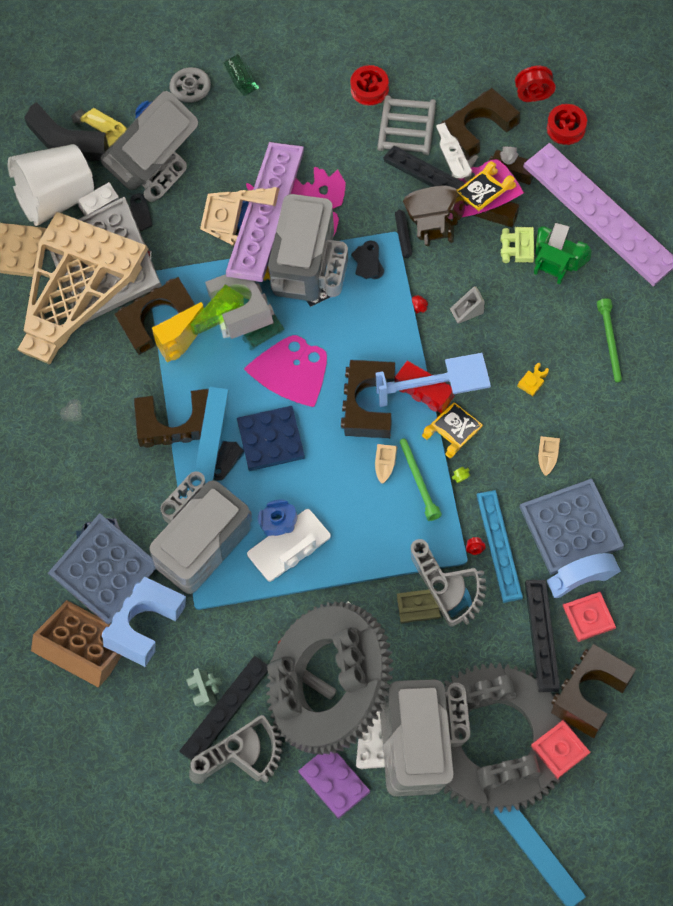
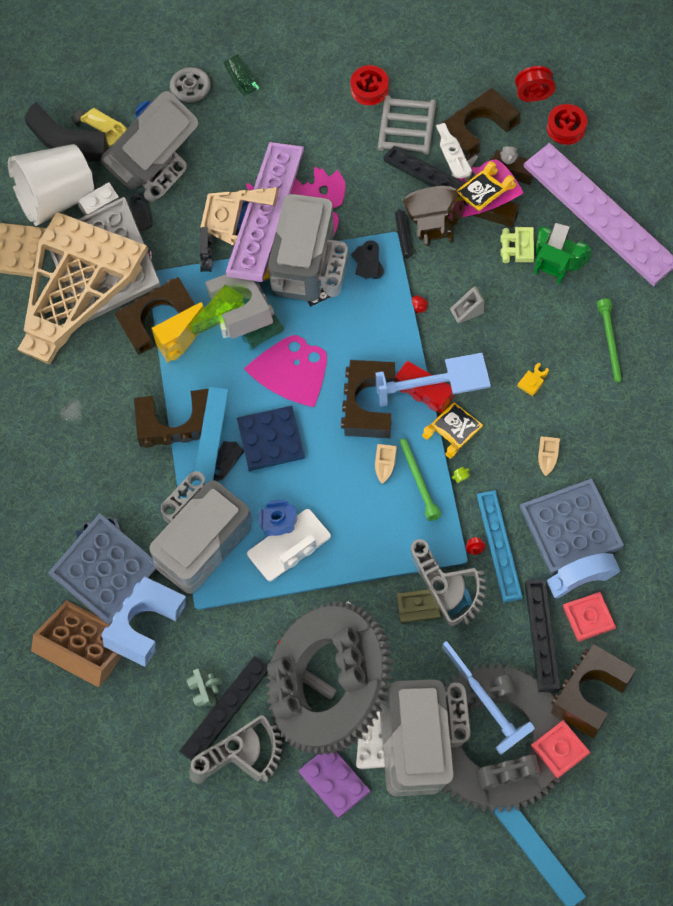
(205, 252): none -> black hinge
(512, 734): none -> light blue piece

